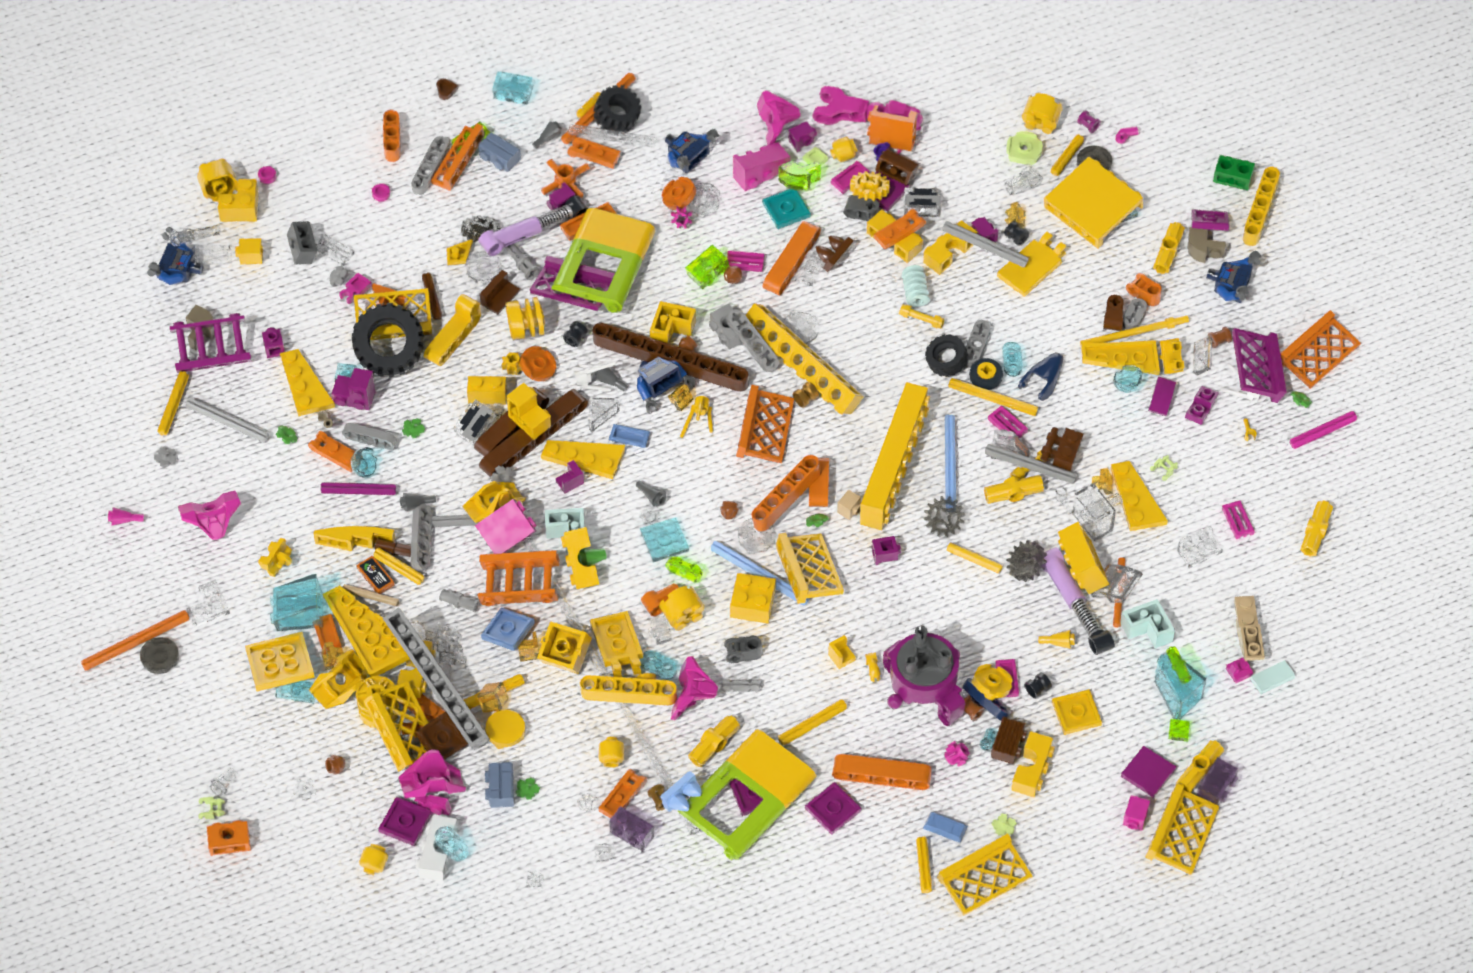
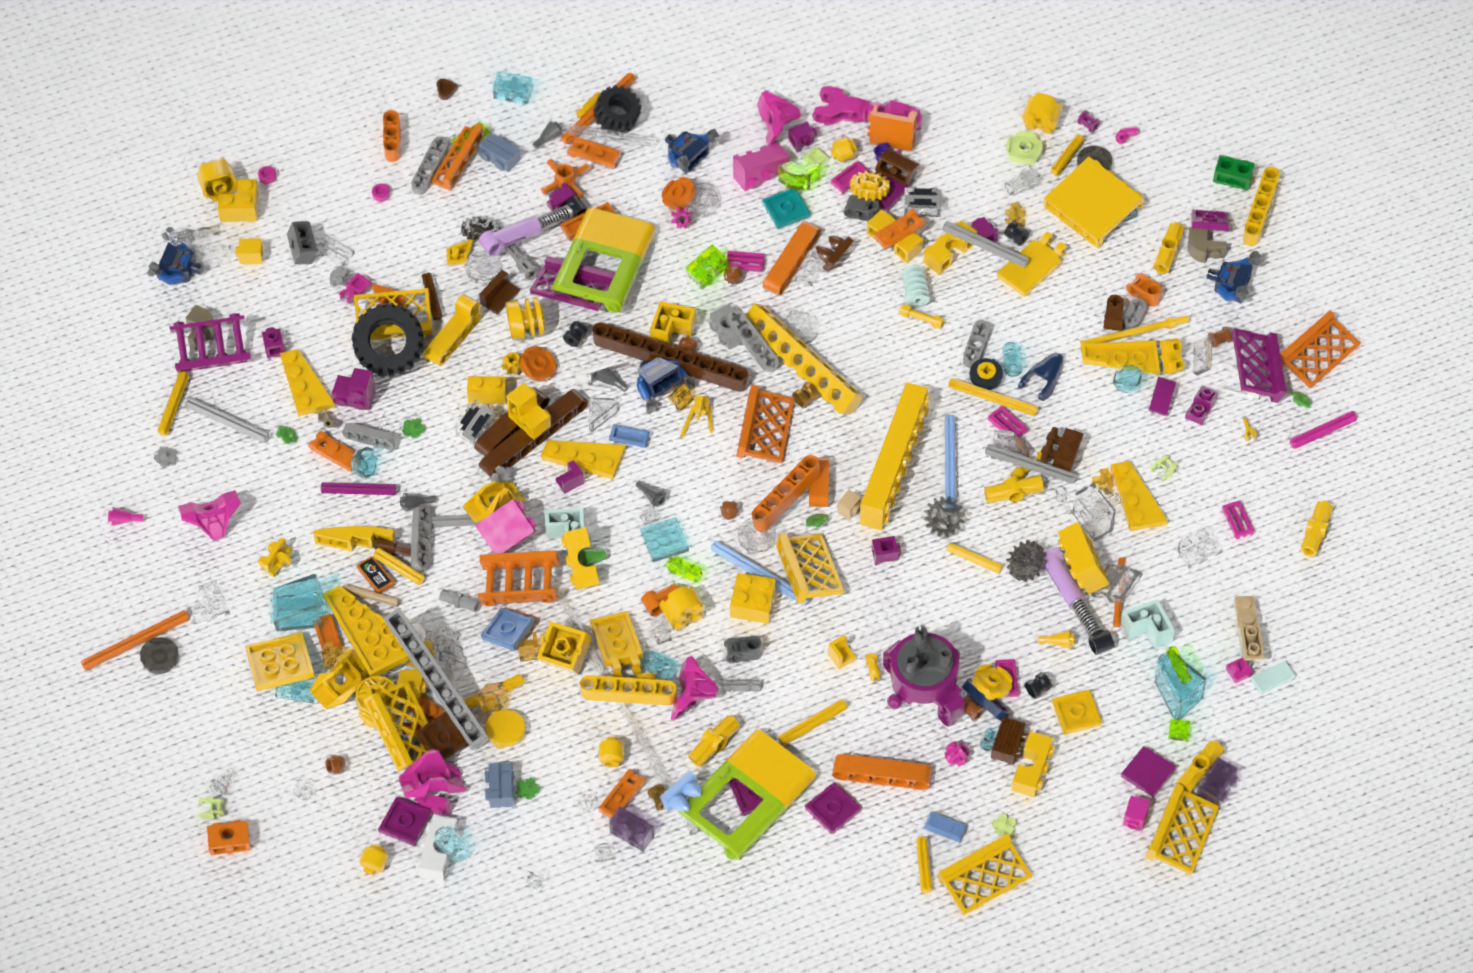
(344, 370): clear light blue plate -> none
(948, 368): black tyre -> none

